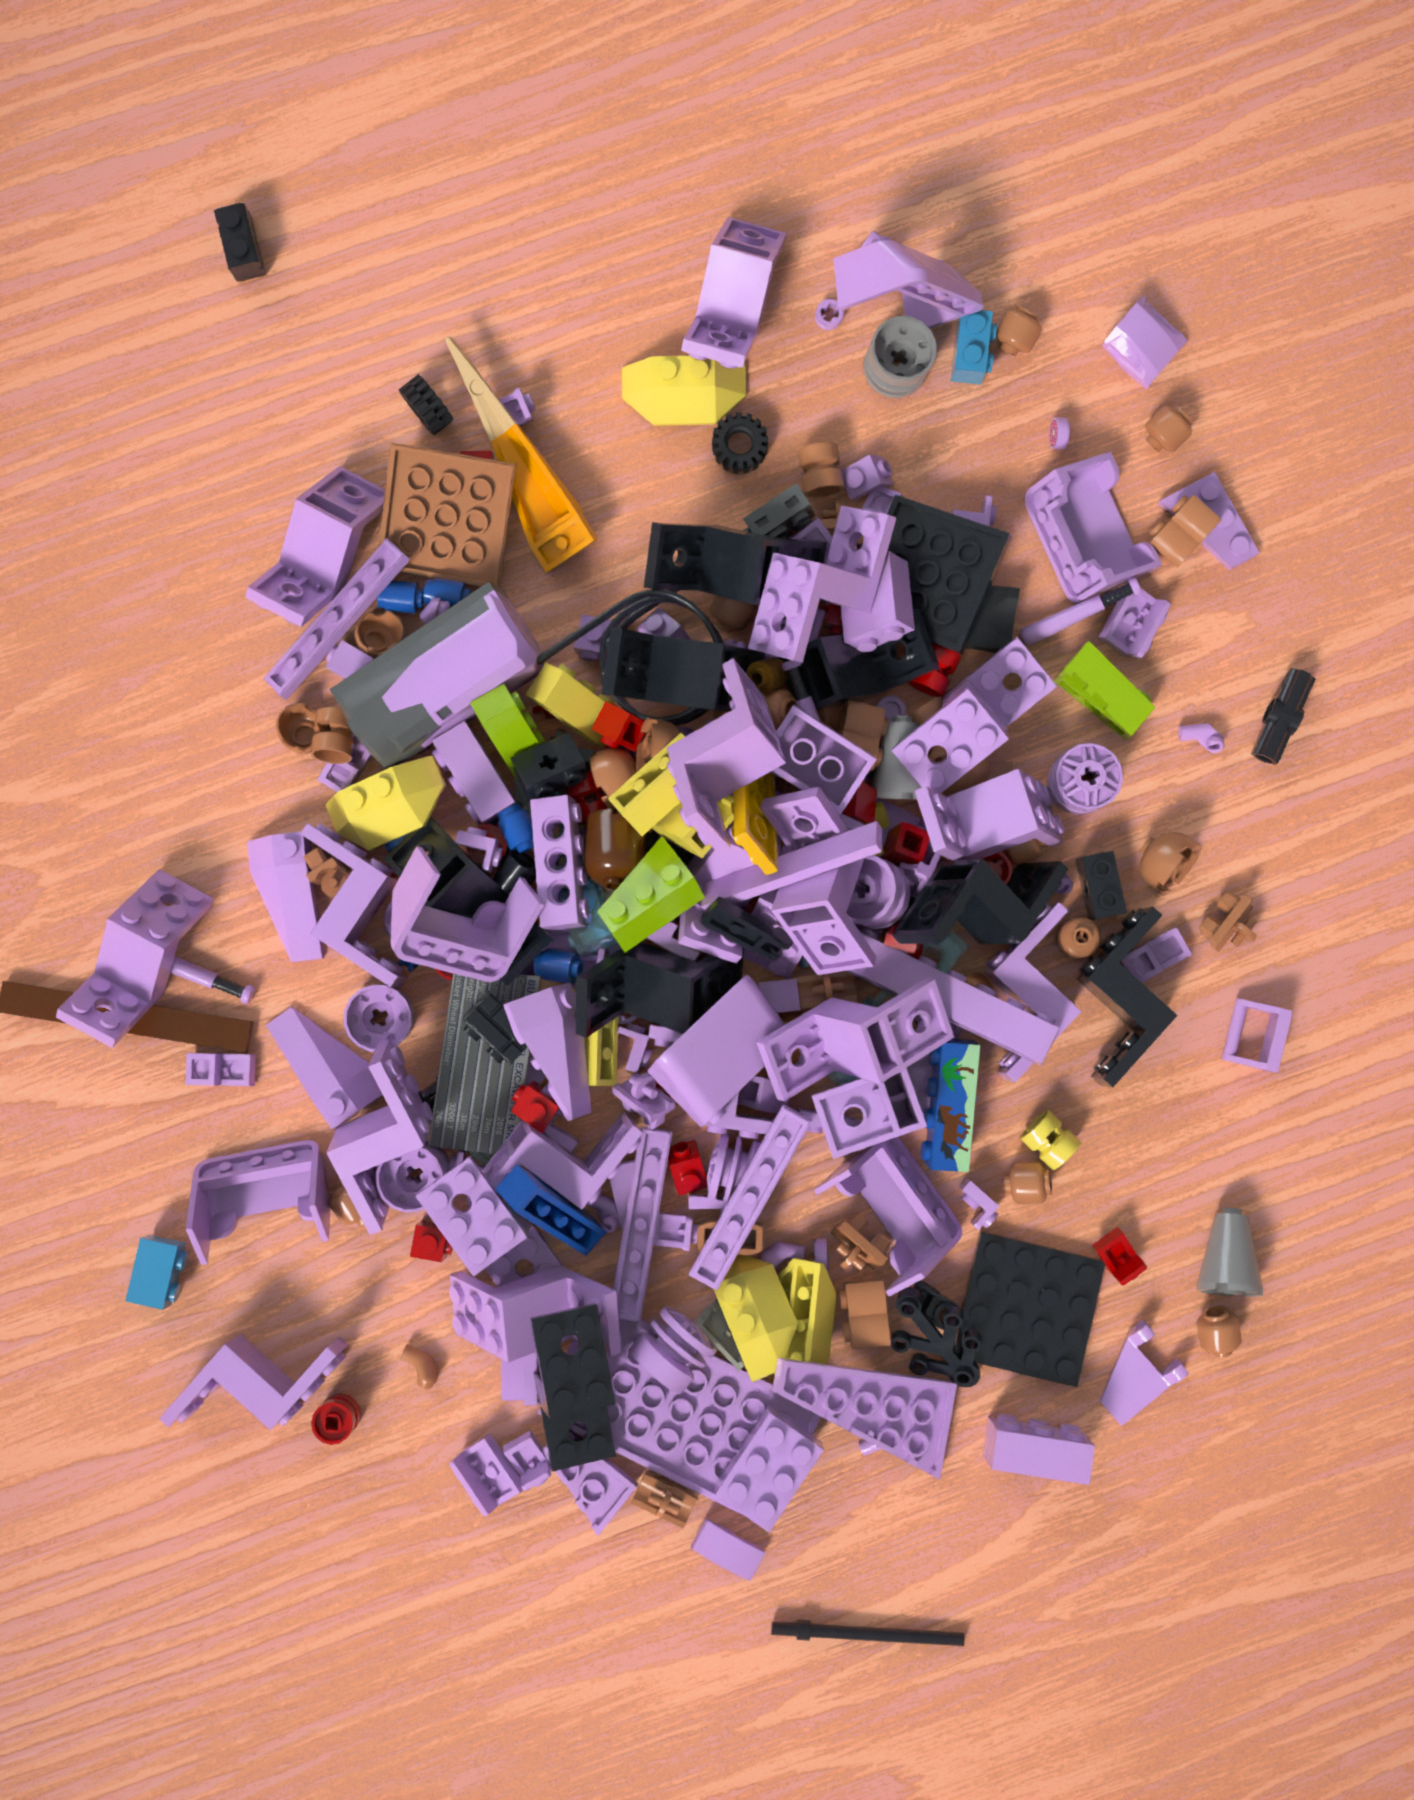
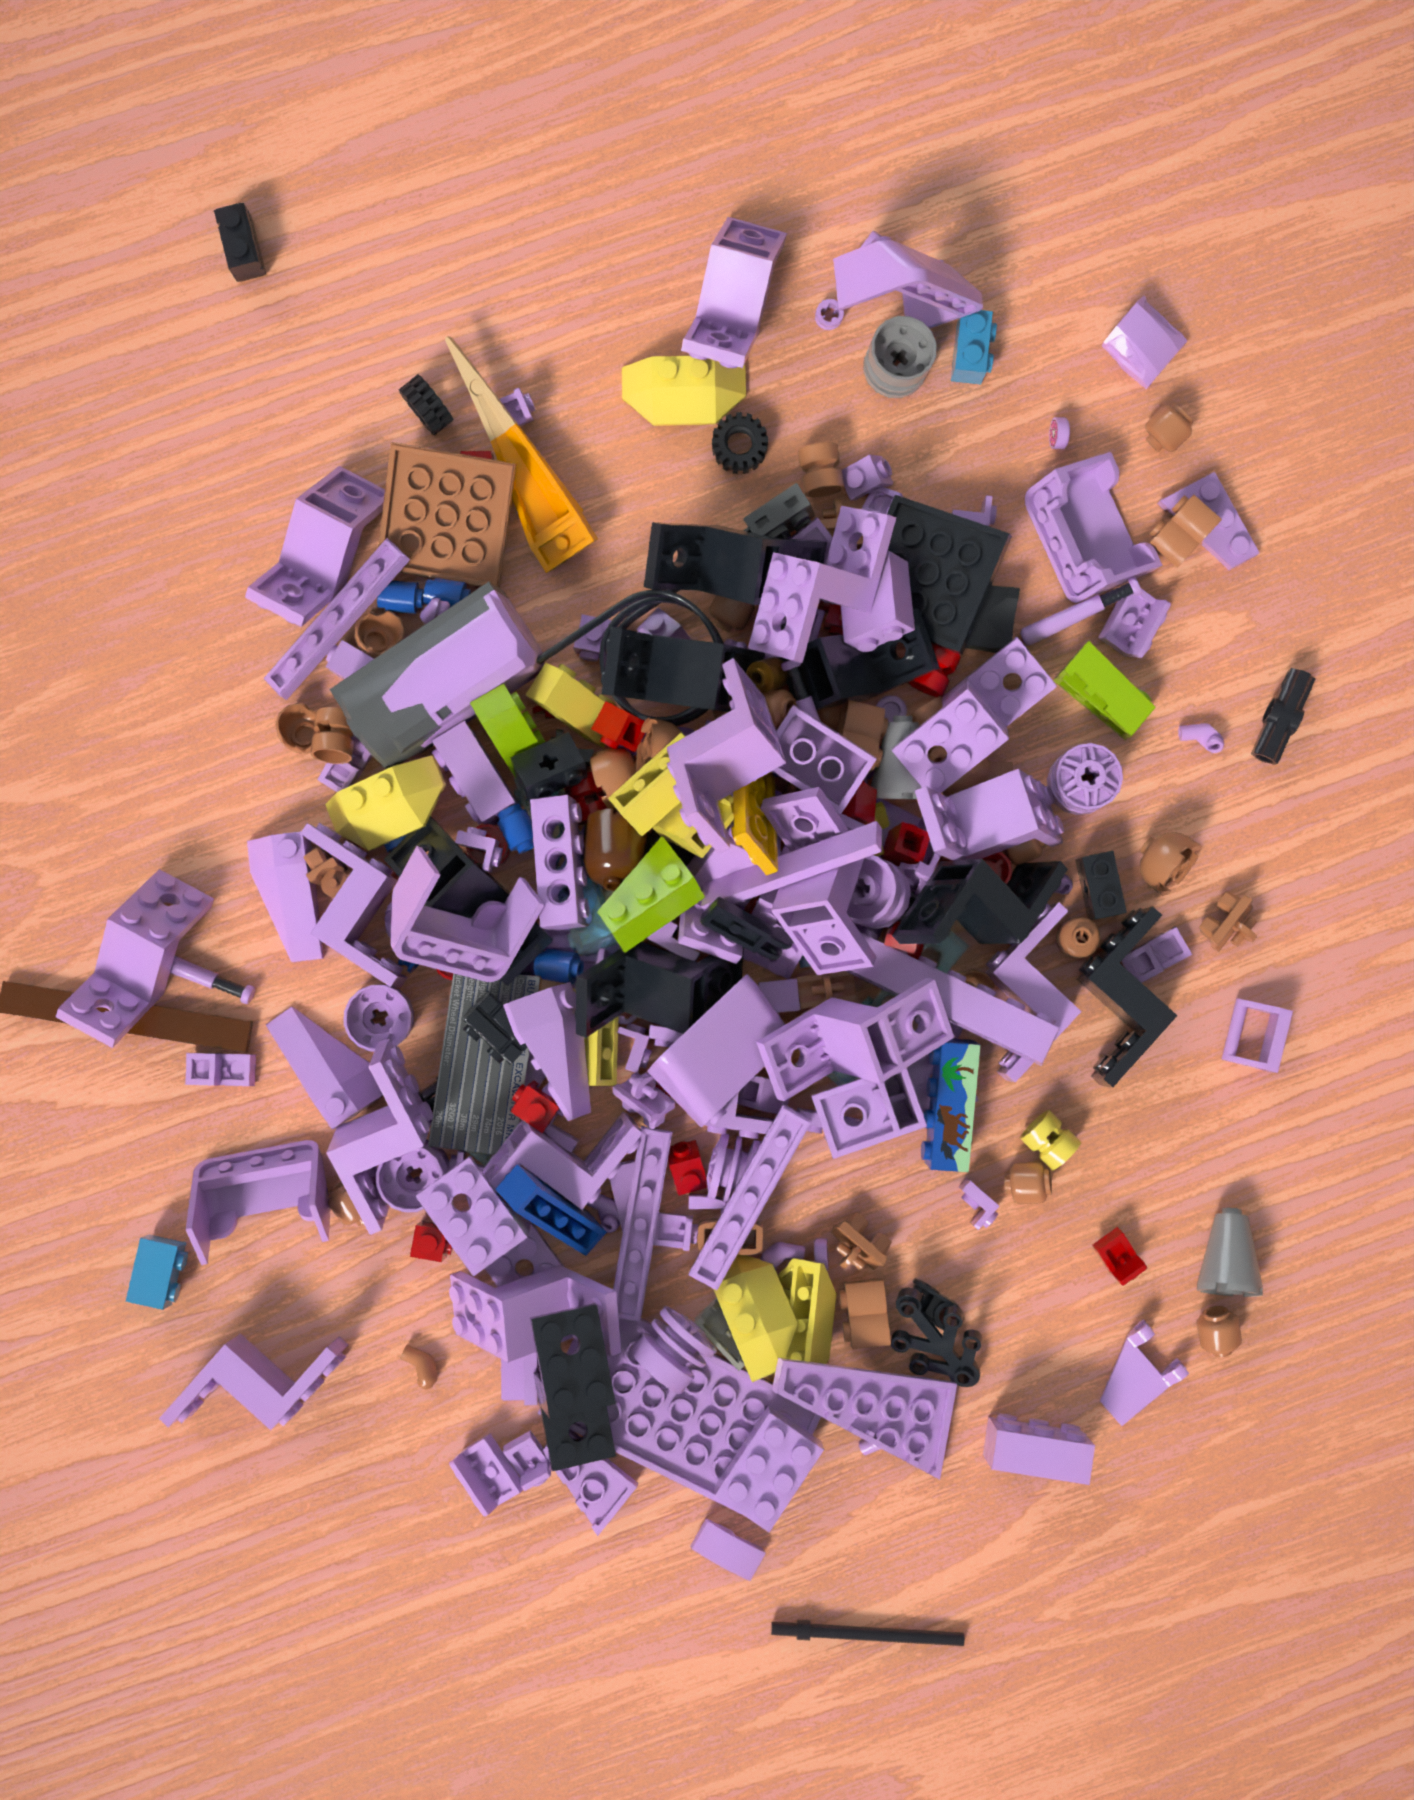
(336, 1419): red wheel -> none
(515, 866): black piece -> none
(664, 1500): nougat hips -> none
(904, 1204): lavender windscreen -> none
(1018, 331): nougat head -> none
(1030, 1307): black plate -> none

